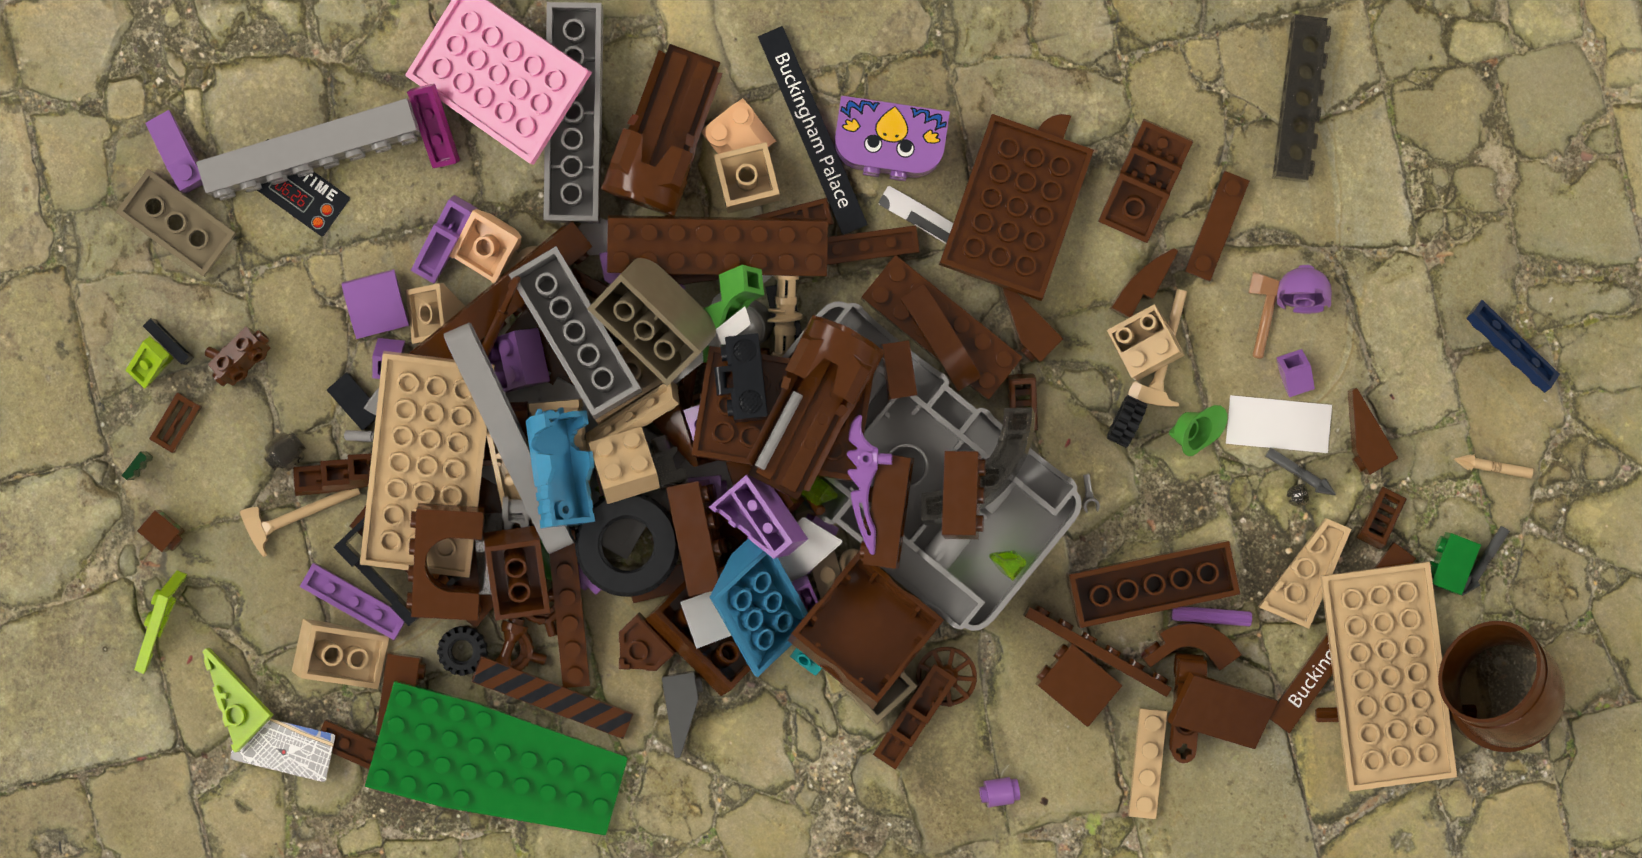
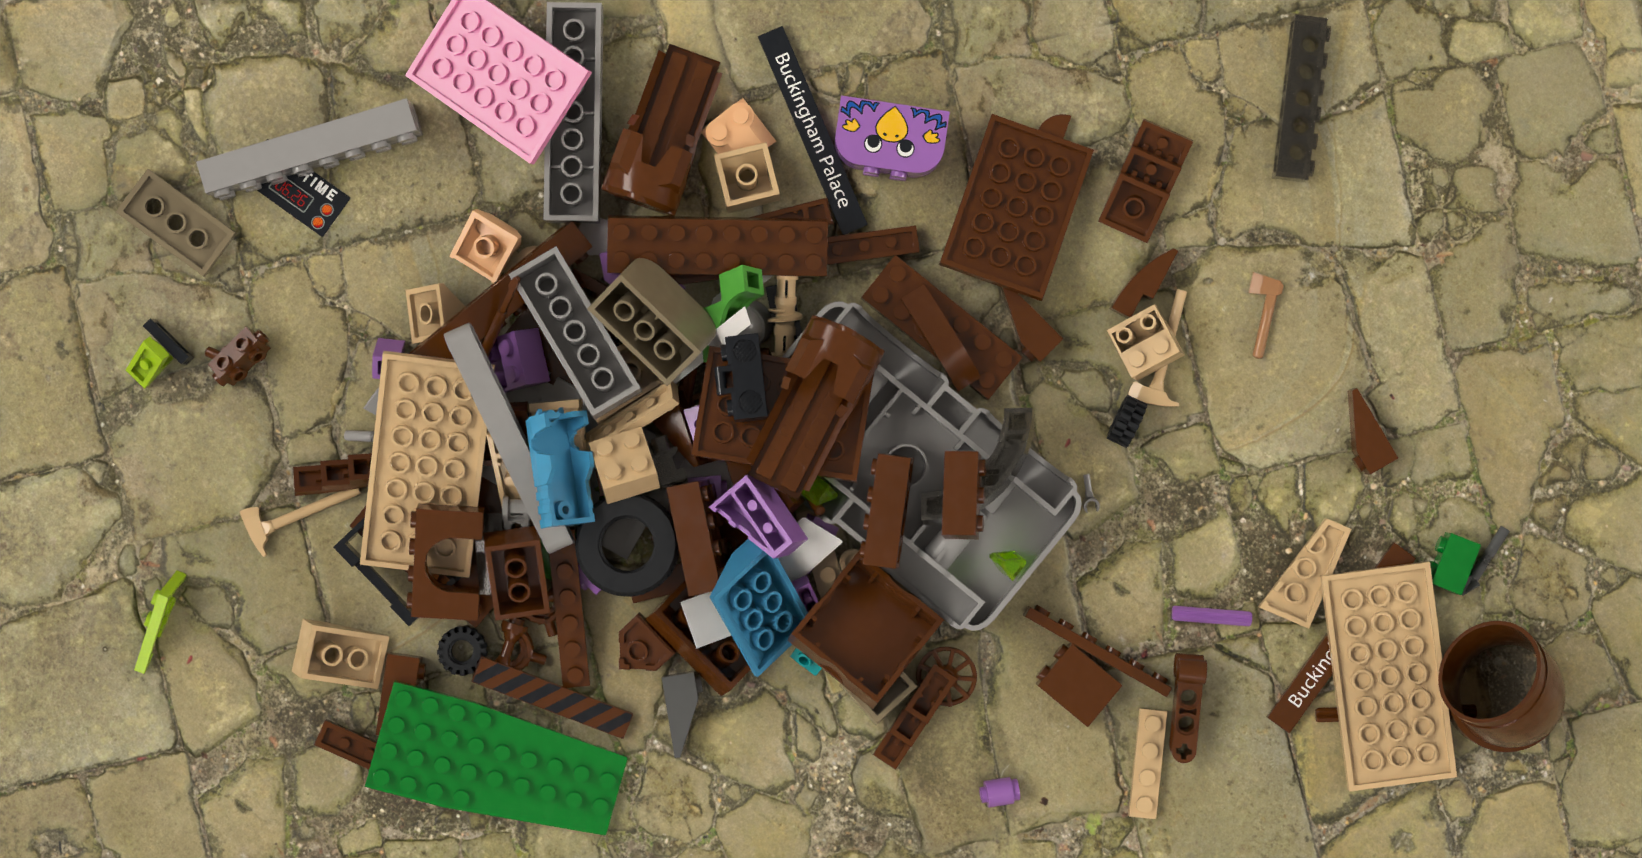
(137, 465): dark green piece -> none
(161, 531): reddish brown brick -> none
(175, 151): medium lavender slope -> none
(185, 427): reddish brown tile -> none
(240, 707): lime wing -> none
(284, 452): clear smoke head -> none
(289, 750): sticker -> none
(352, 400): black tile -> none
(352, 600): medium lavender plate -> none
(375, 304): medium lavender slope -> none
(433, 126): magenta plate -> none
(442, 239): medium lavender slope -> none
(778, 430): light grey bar -> none
(866, 460): medium lavender piece -> none
(899, 369): reddish brown tile -> none
(916, 213): white sticker -> none
(1017, 379): reddish brown slope -> none
(1153, 583): reddish brown brick -> none
(1198, 429): bright green piece -> none
(1209, 640): reddish brown arch -> none
(1216, 226): reddish brown plate -> none
(1222, 710): reddish brown tile -> none
(1278, 424): white sticker -> none
(1295, 372): medium lavender brick -> none
(1298, 494): clear smoke hinge -> none
(1305, 290): medium lavender cylinder -> none
(1320, 485): dark grey piece -> none
(1371, 538): reddish brown slope -> none
(1471, 462): tan piece -> none
(1513, 346): dark blue plate -> none

